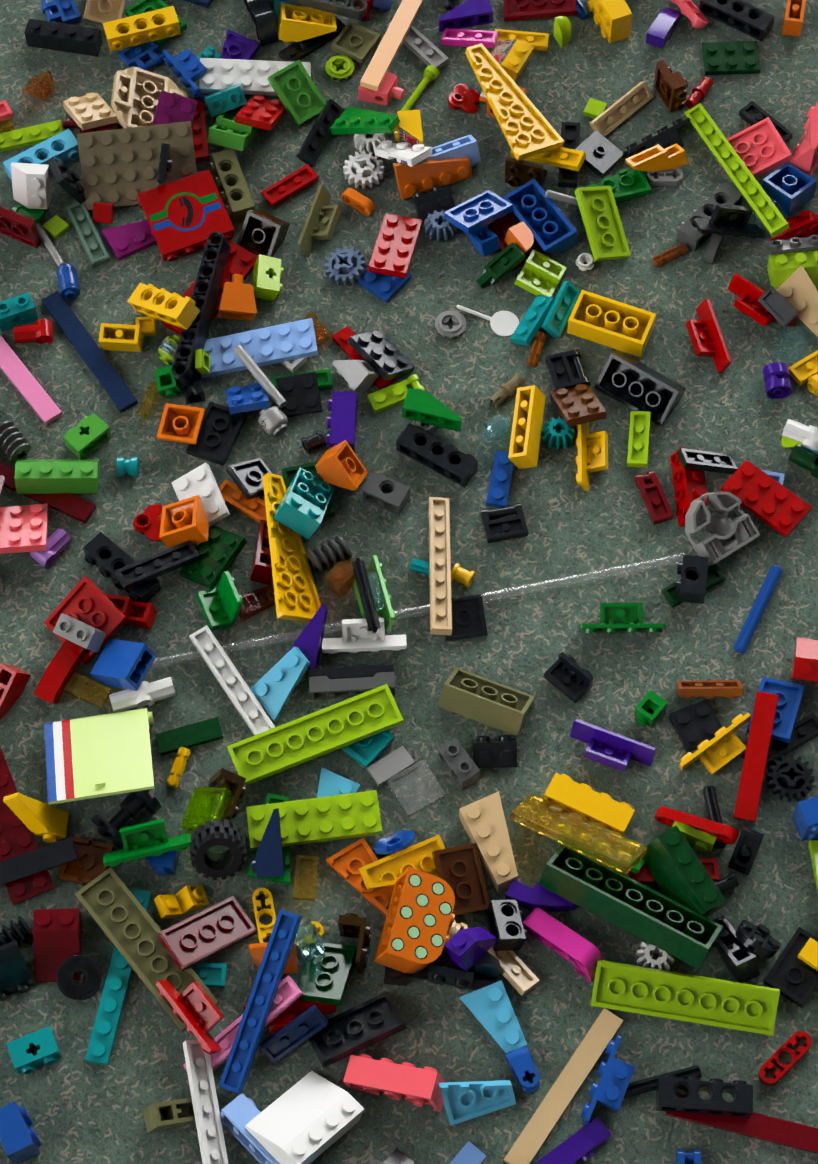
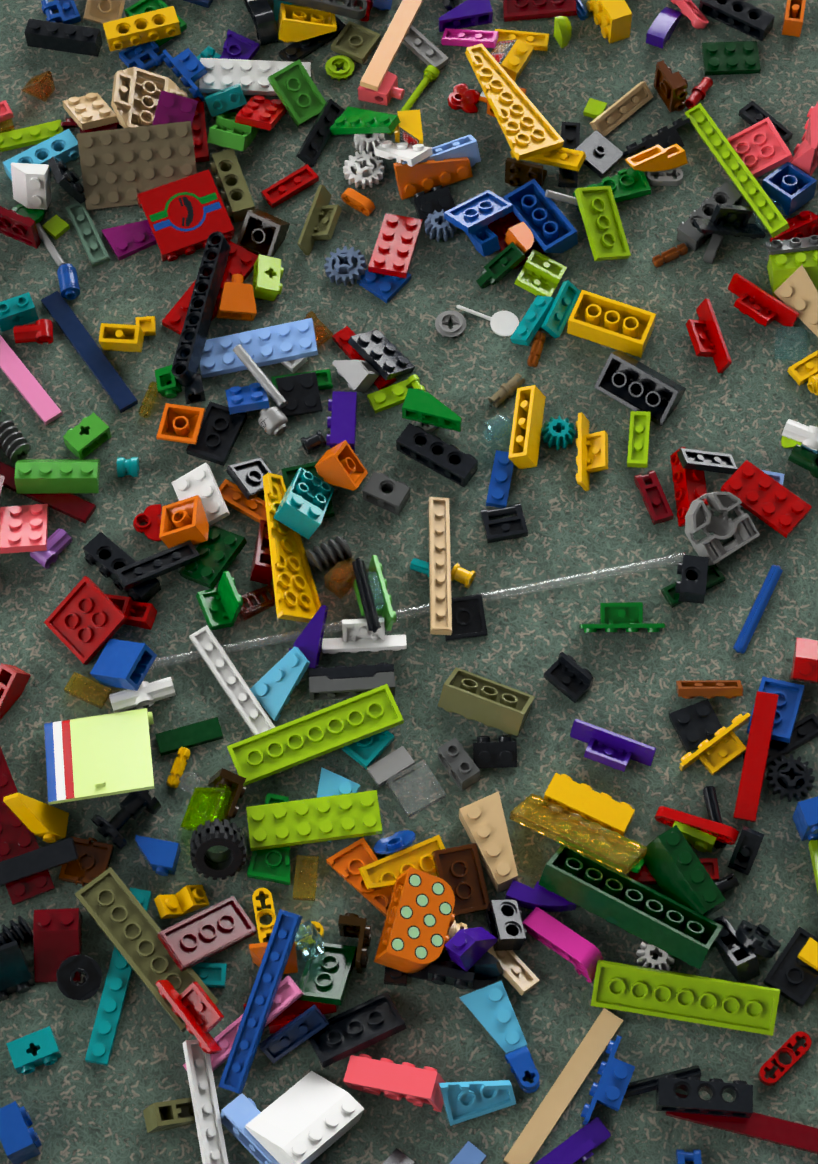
(59, 672): red slope -> none
(79, 632): light grey brick -> none
(103, 212): red tile -> none
(145, 841): green bracket -> none
(164, 305): yellow brick -> none
(165, 164): black plate -> none
(168, 349): head -> none
(202, 362): lime tile -> none
(270, 853): dark blue slope -> none
(561, 372): black plate -> none
(578, 405): reddish brown plate -> none
(585, 257): white plate -> none
(652, 703): green brick -> none
(777, 380): dark purple wheel -> none
(778, 306): black tile -> none

